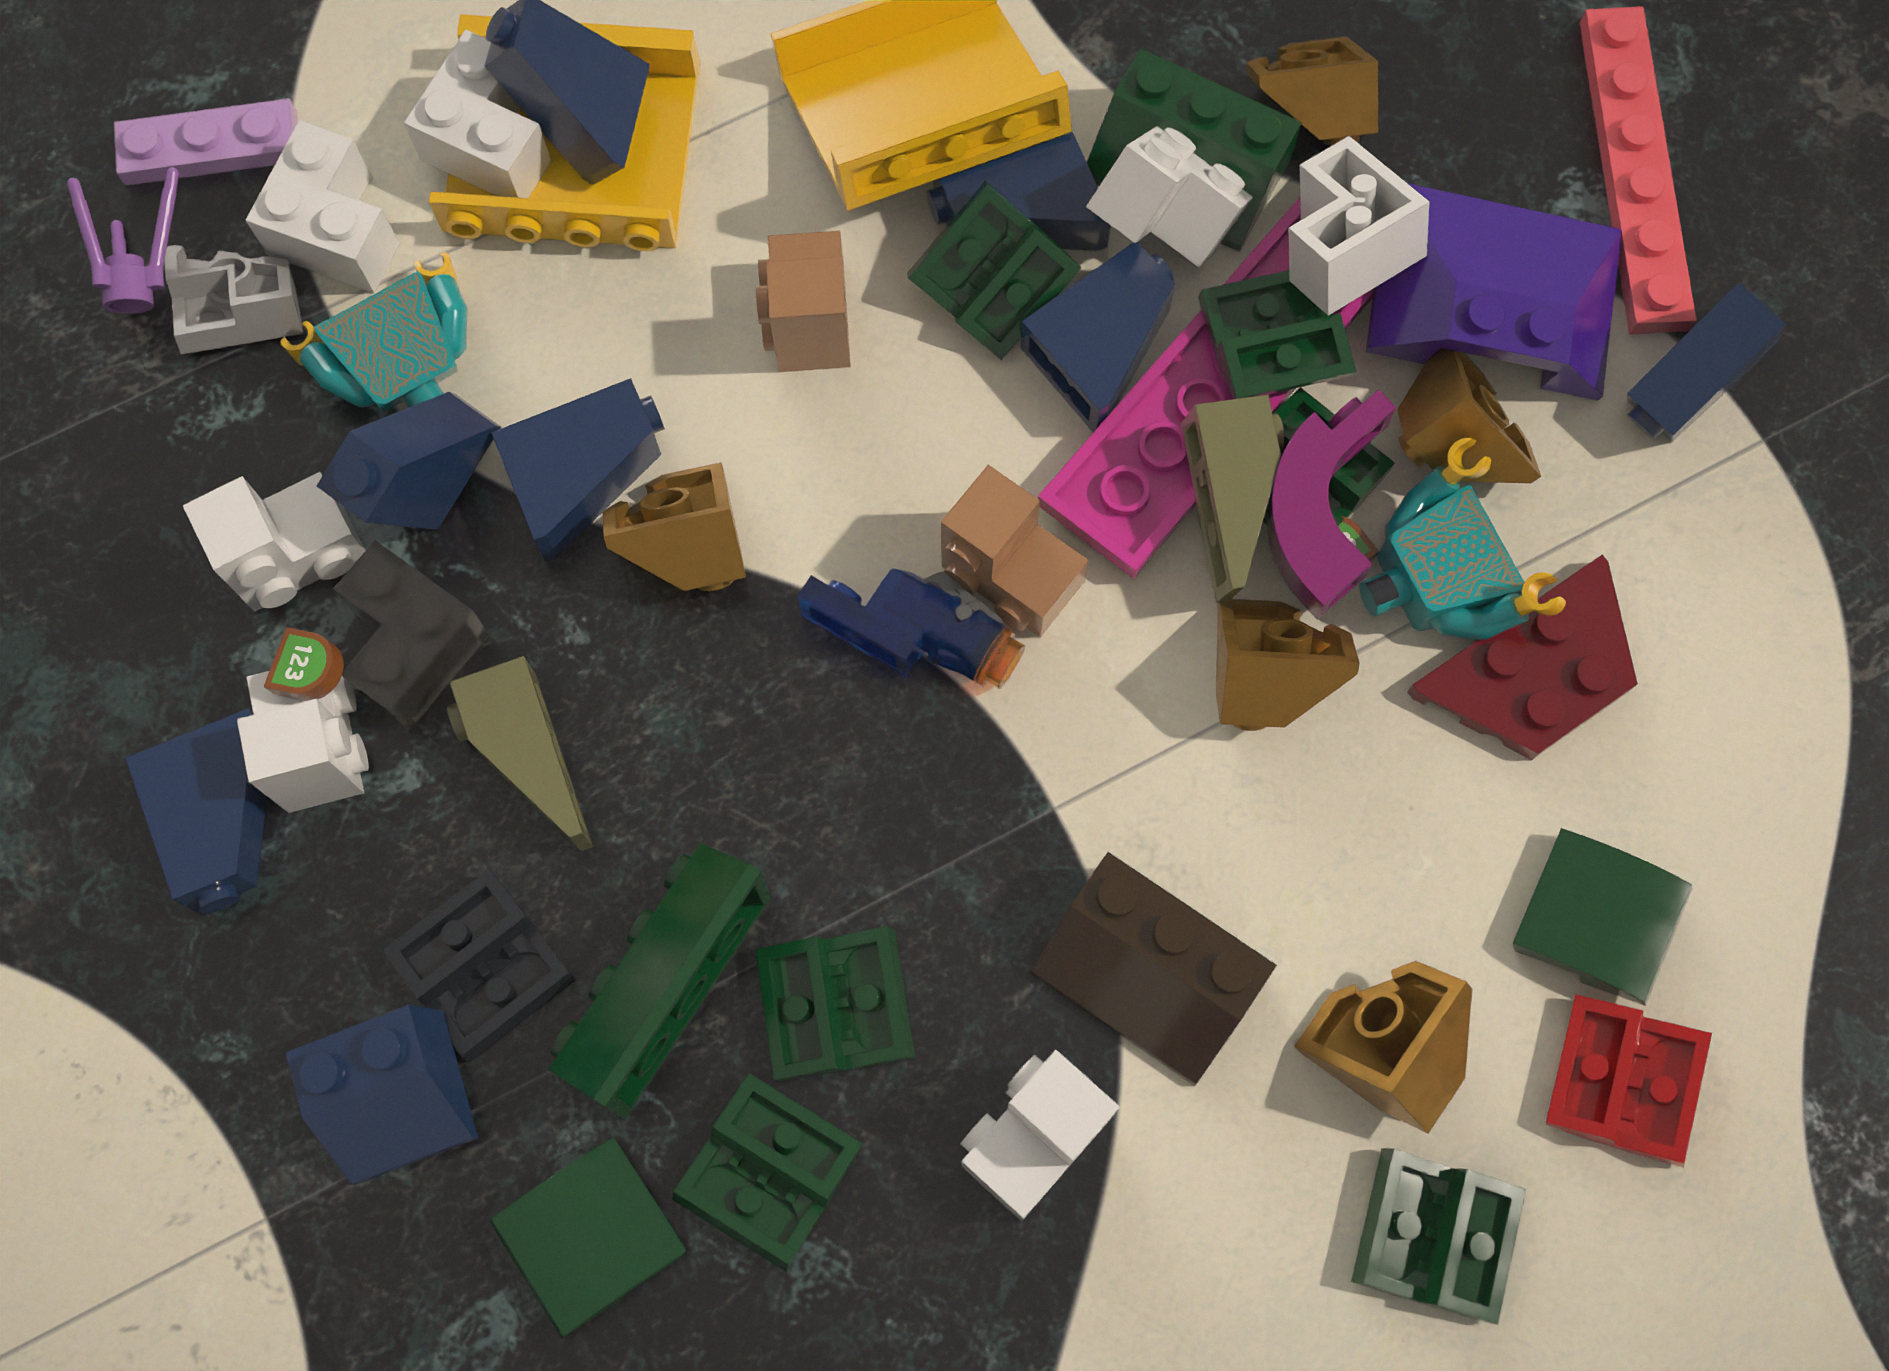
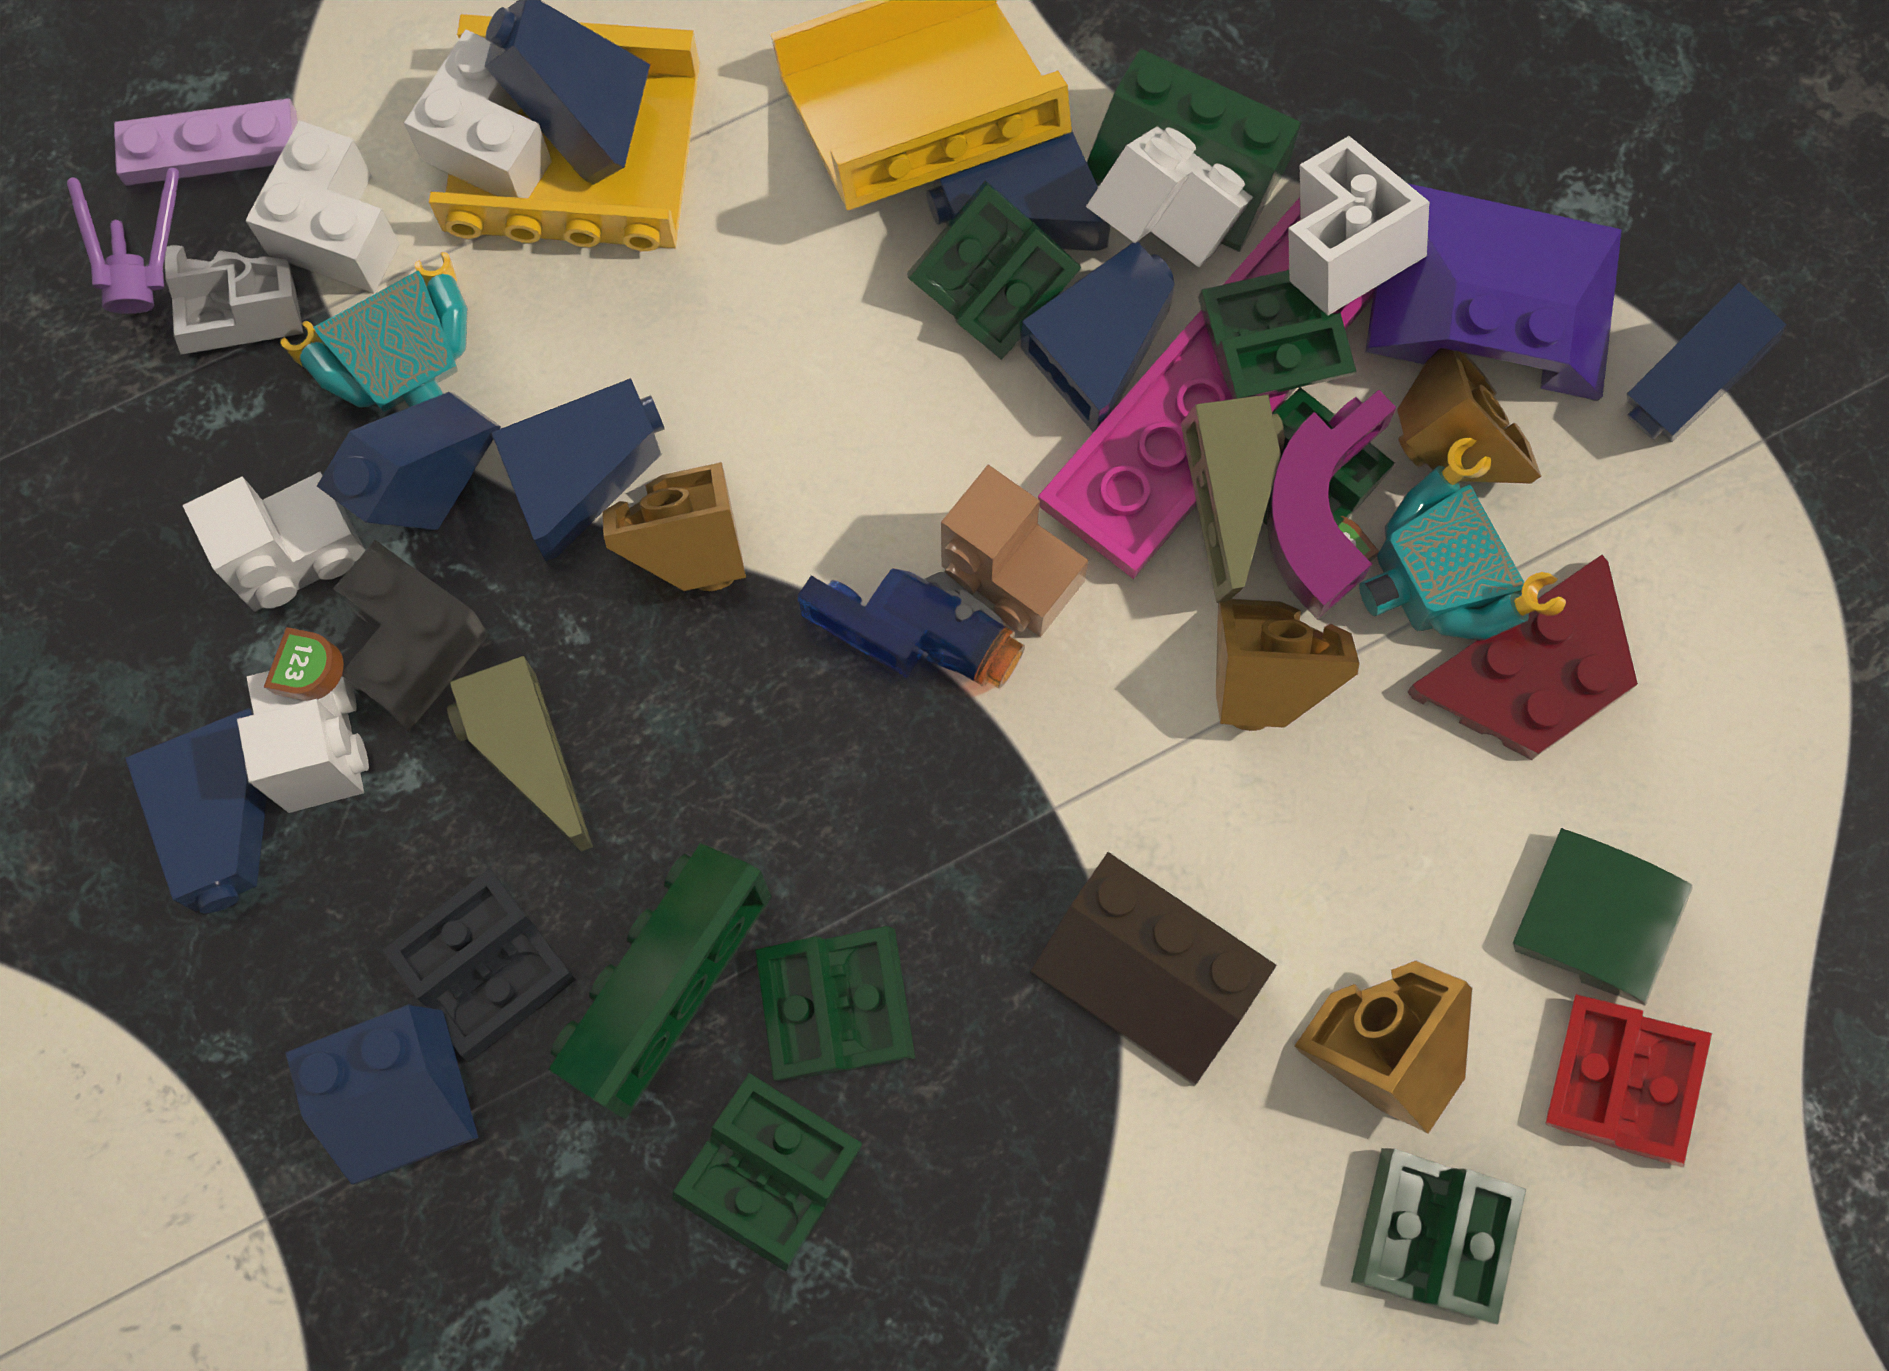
(587, 1237): dark green slope -> none
(804, 301): medium nougat brick -> none
(1039, 1135): white brick -> none
(1324, 86): pearl gold slope -> none
(1637, 171): coral plate -> none

